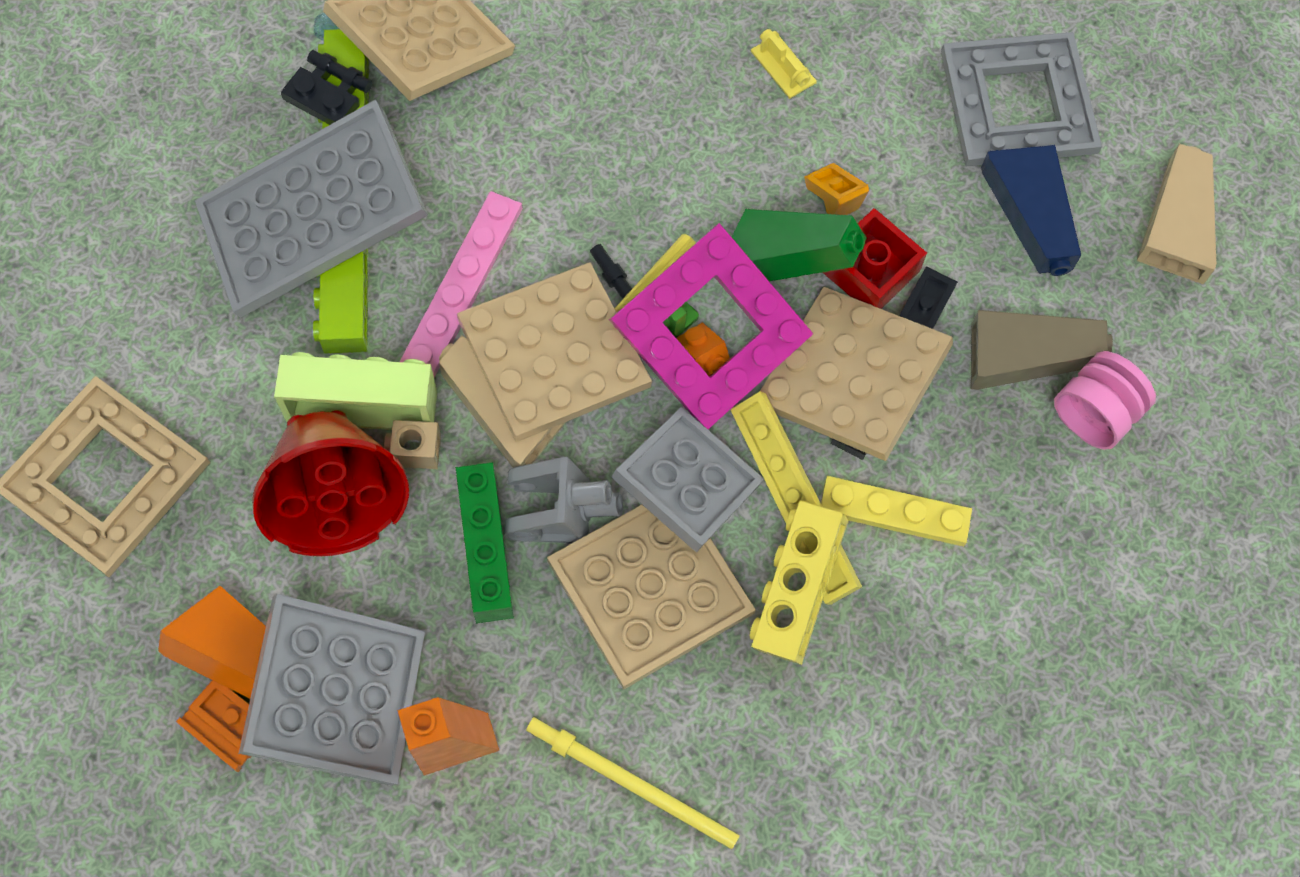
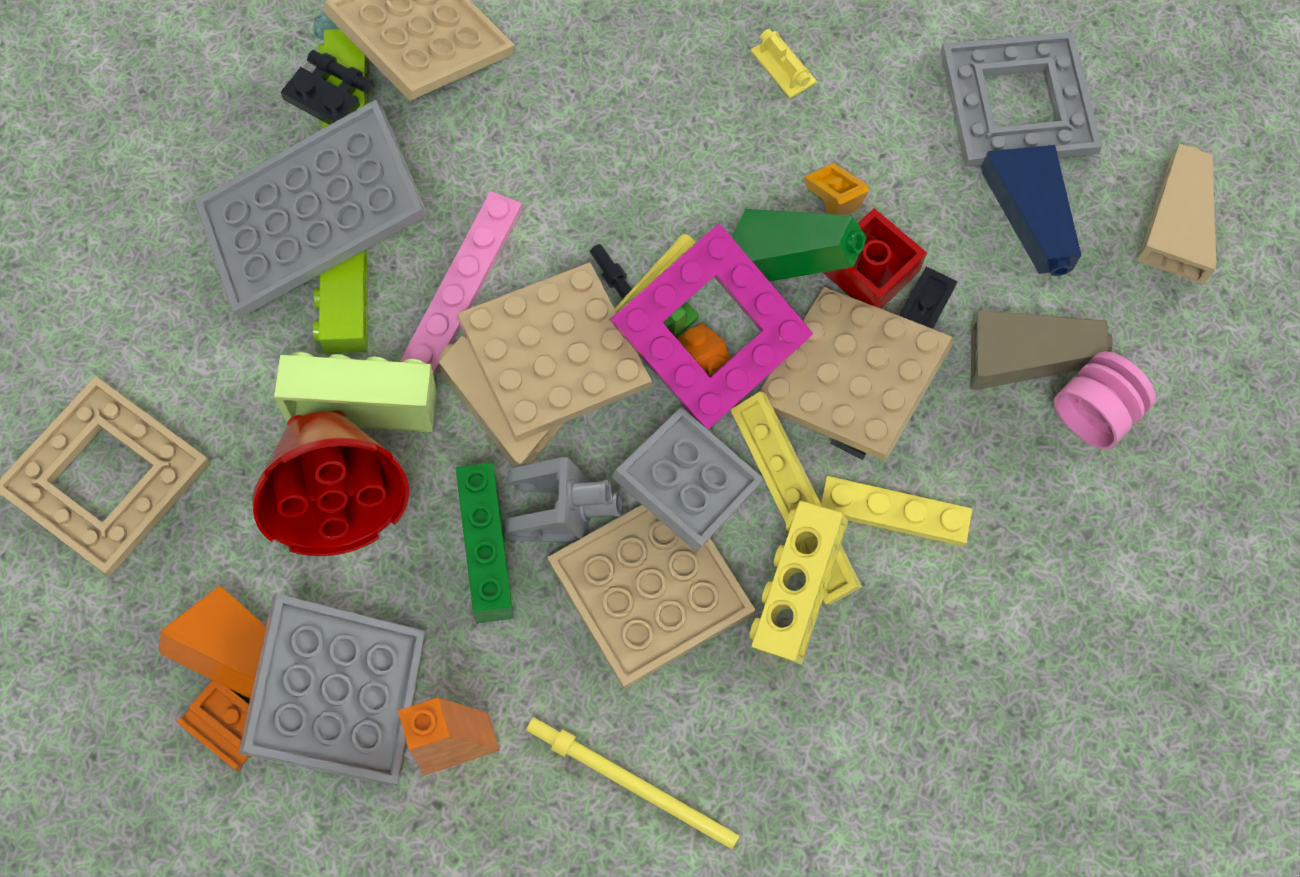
(424, 456): tan brick -> none

